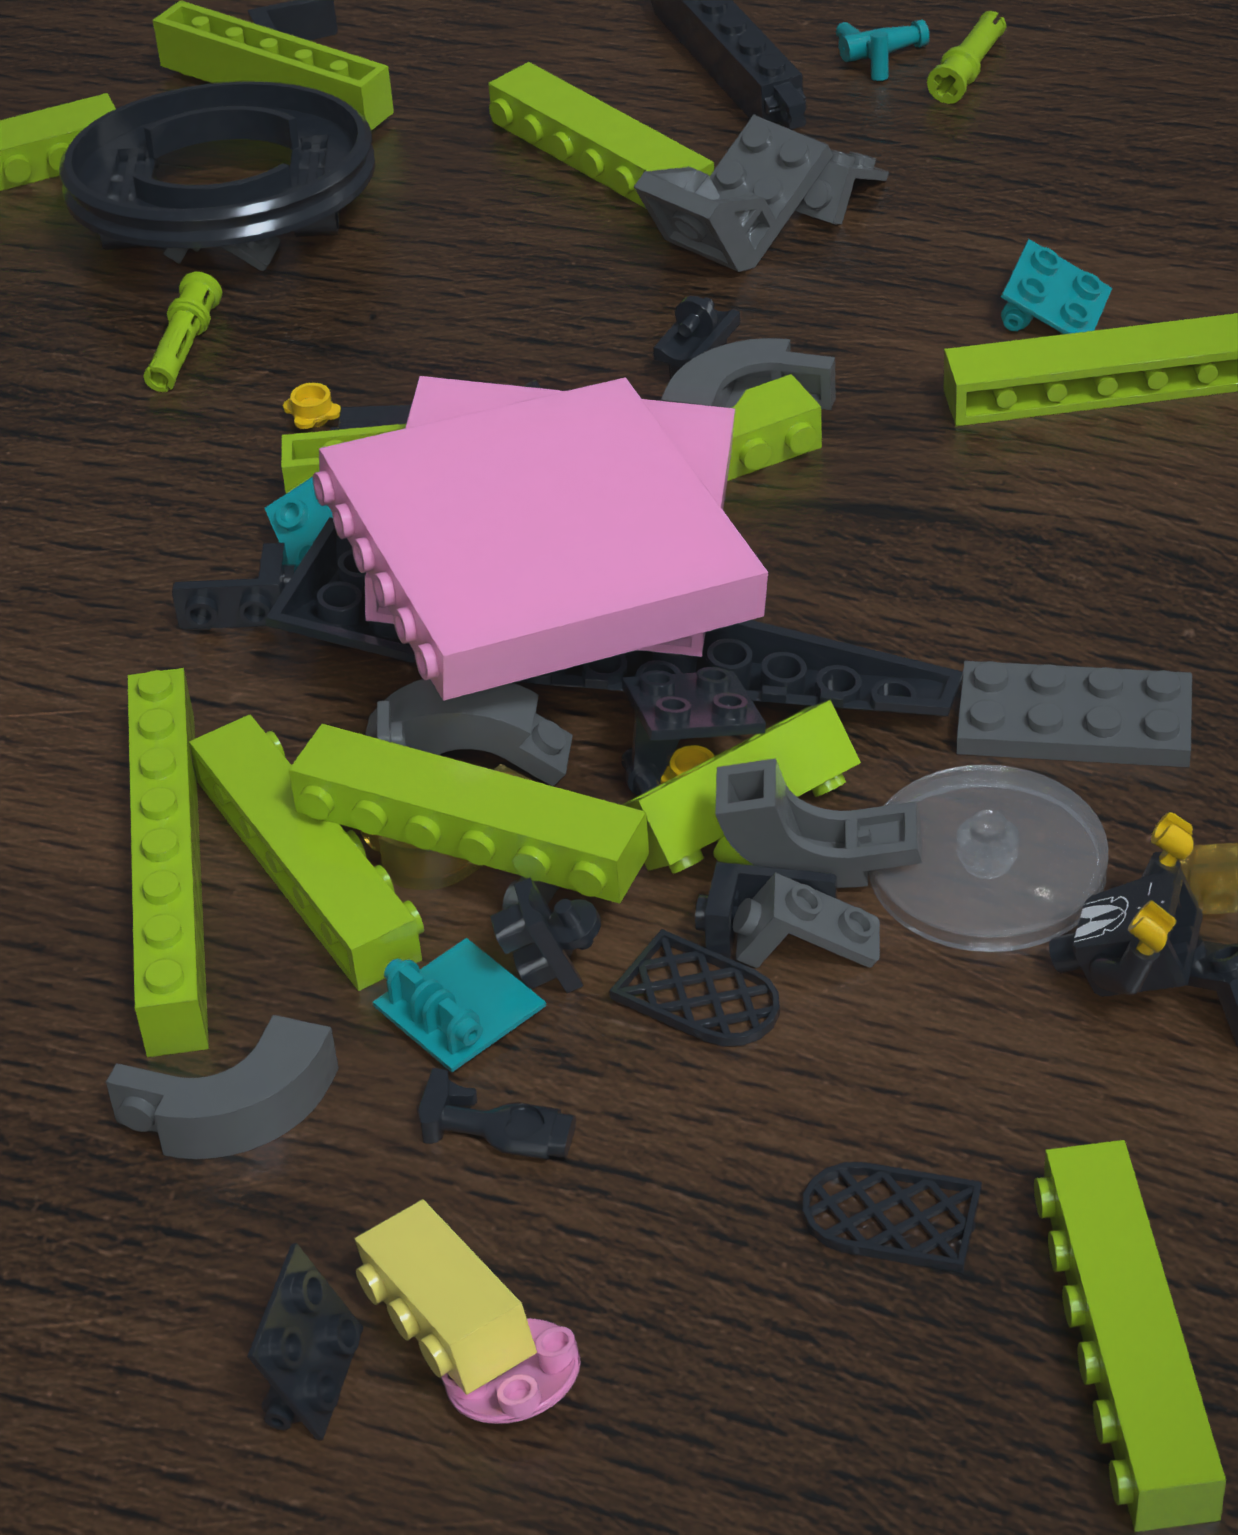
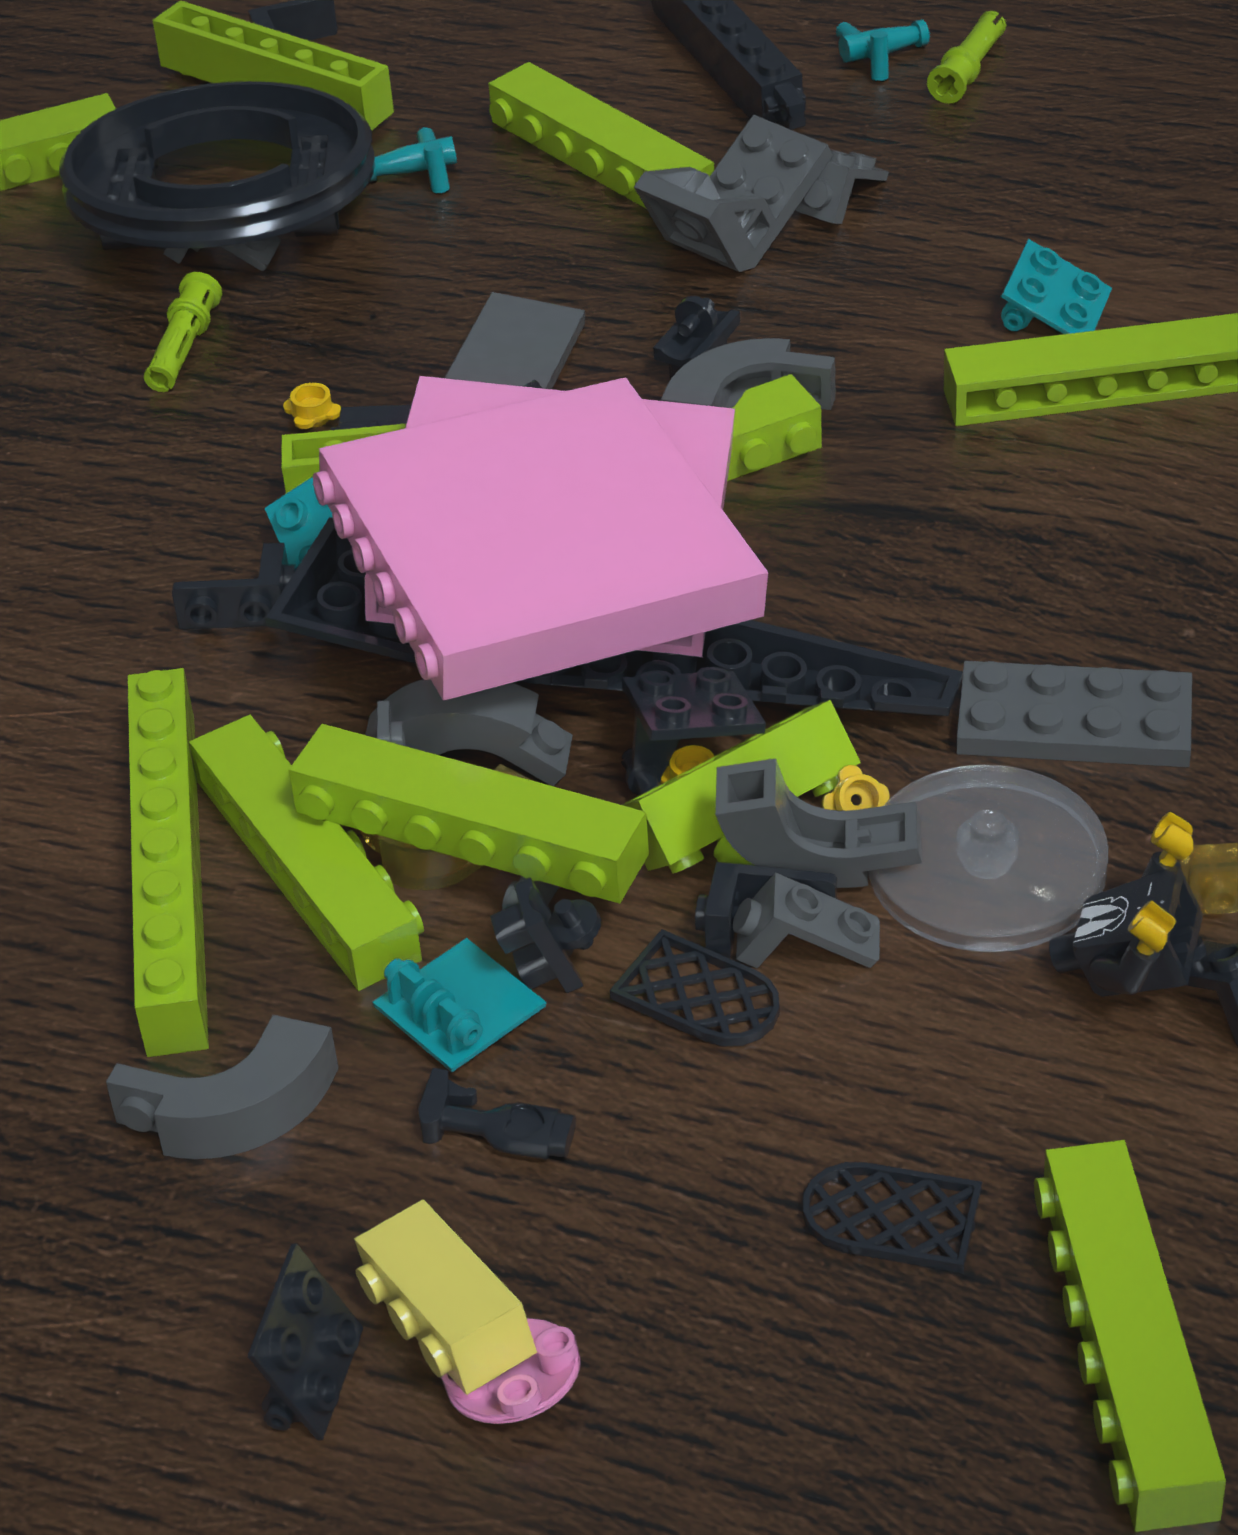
(427, 154): none -> teal piece
(518, 342): none -> dark grey tile
(855, 783): none -> yellow plate

